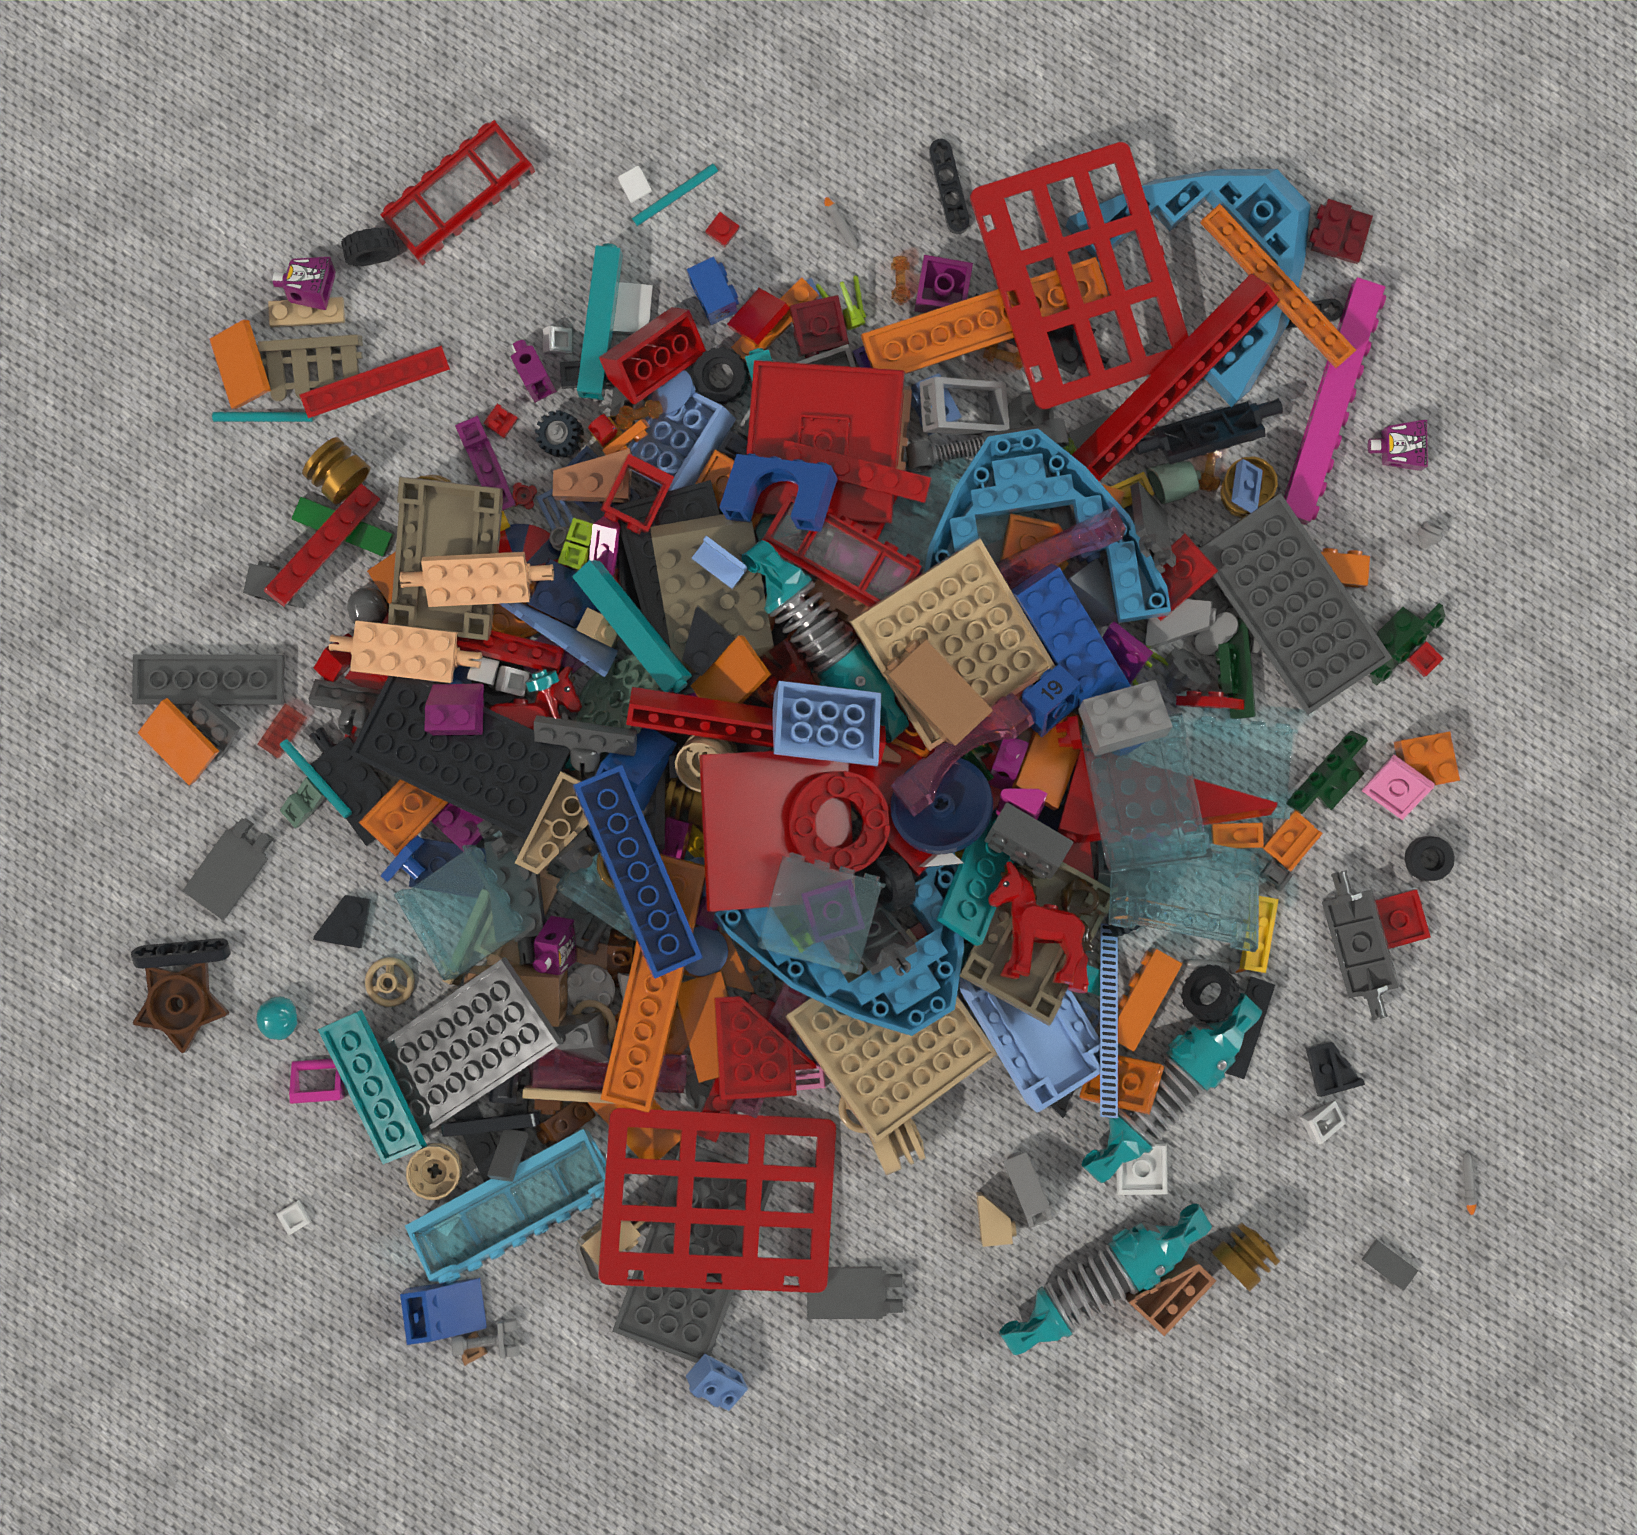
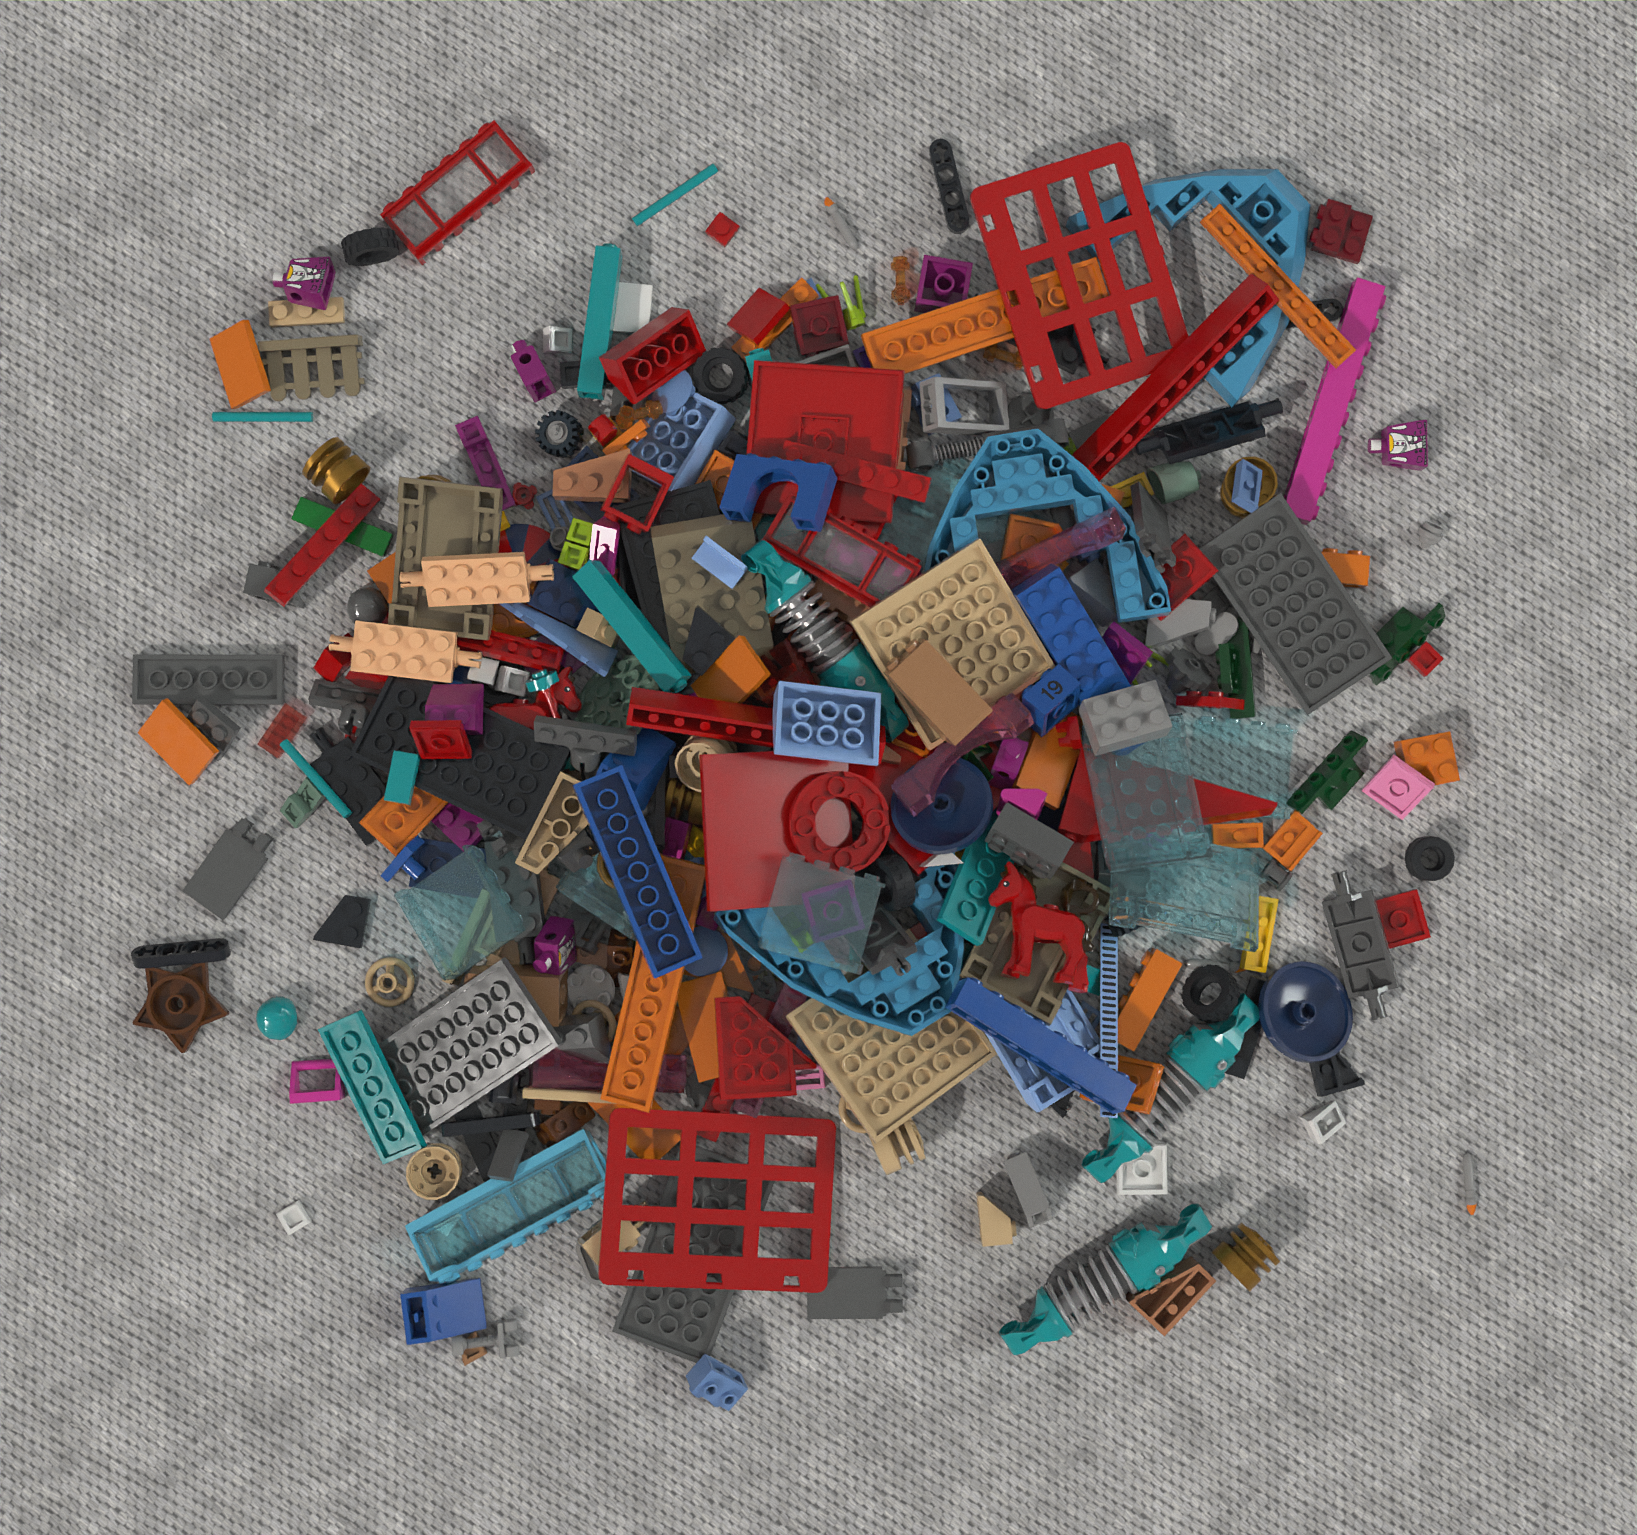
(374, 381): red plate -> none
(402, 777): none -> teal tile
(441, 739): none -> red tile
(500, 421): red tile -> none
(634, 184): white slope -> none
(711, 288): blue brick -> none
(1041, 1045): none -> blue brick
(1208, 480): clear orange bar -> none
(1305, 1012): none -> dark blue dish
(1390, 1265): dark grey tile -> none

